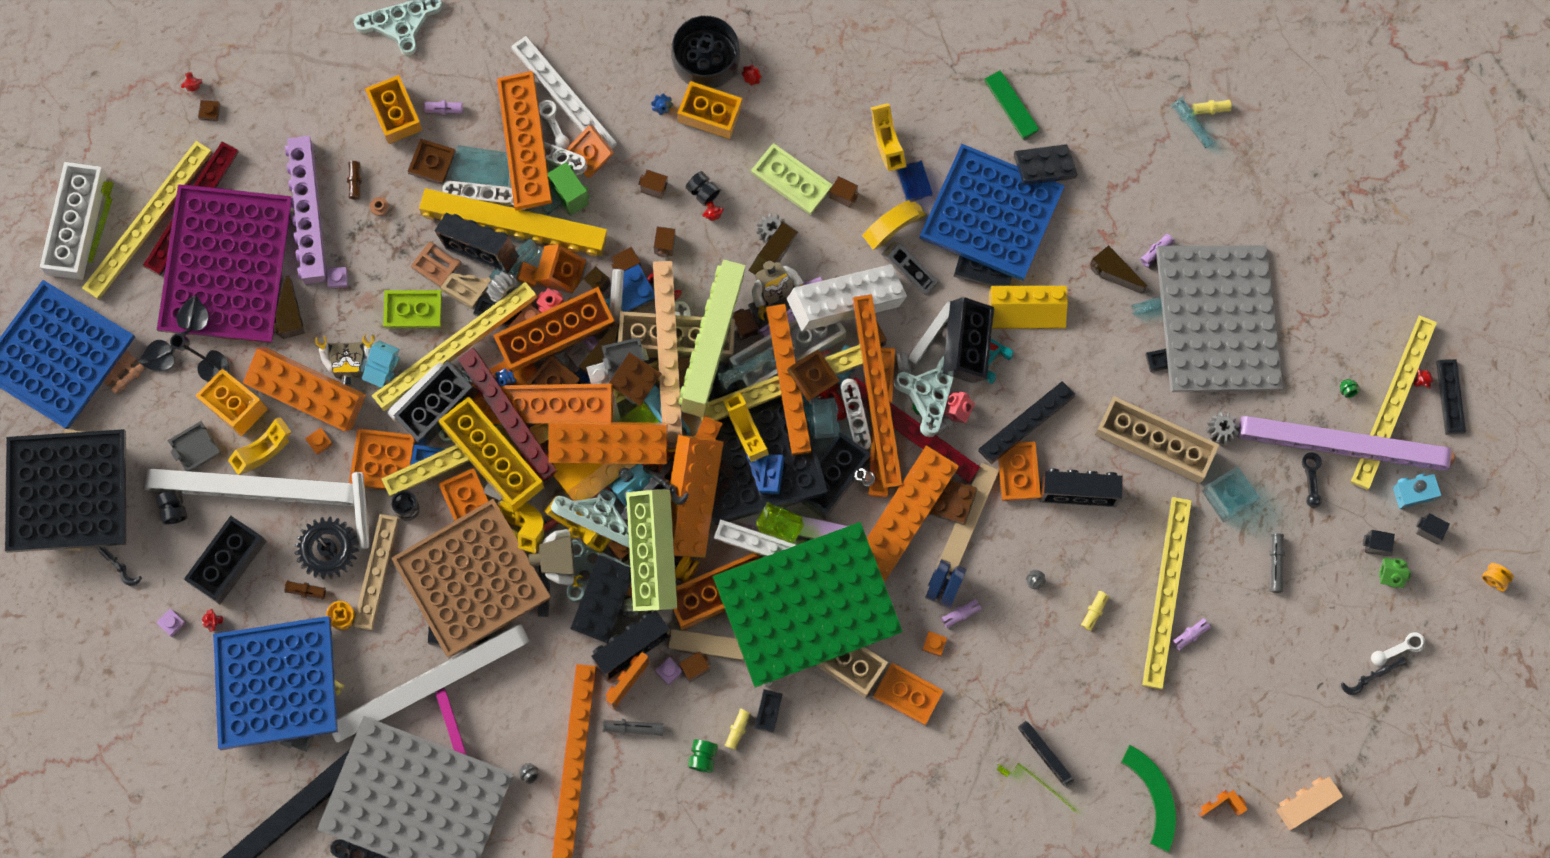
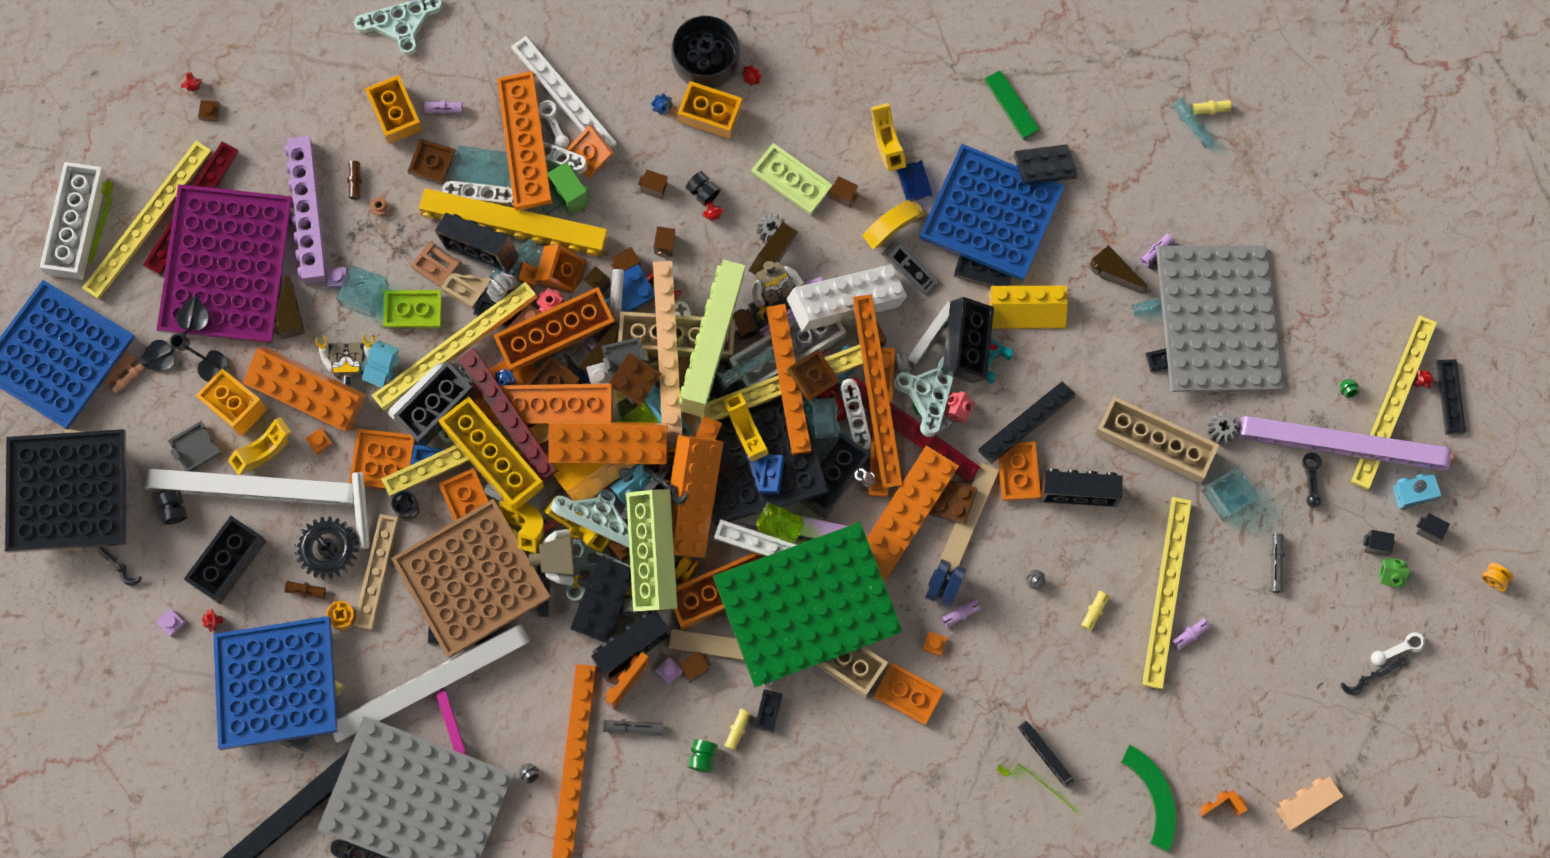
(362, 291): none -> clear light blue brick

